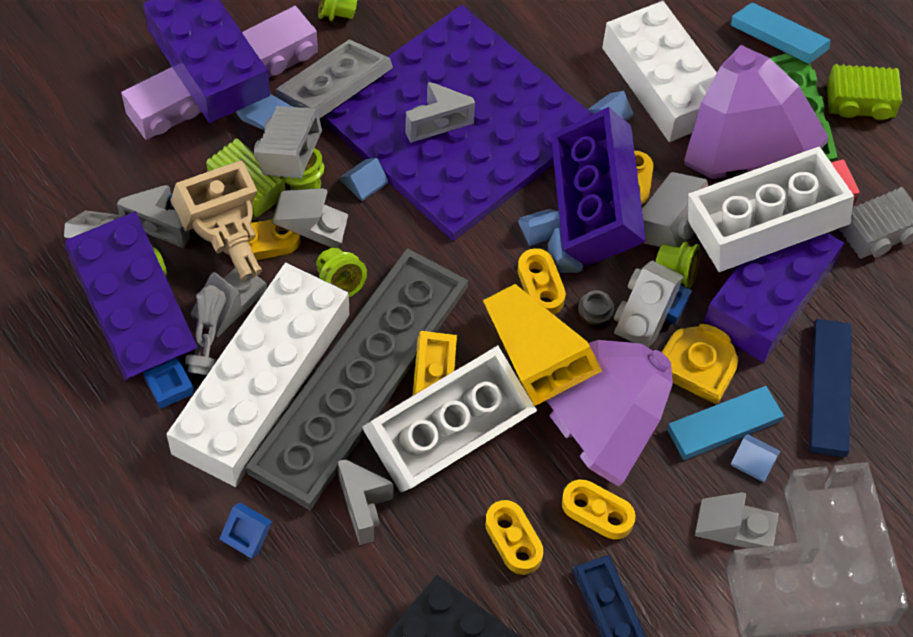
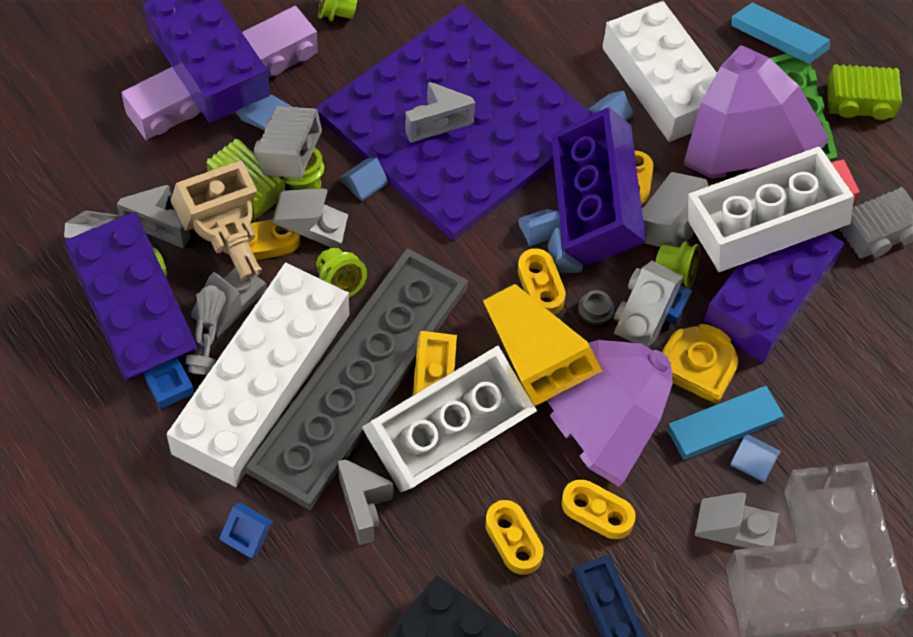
(334, 78): light grey tile -> none
(831, 388): dark blue tile -> none

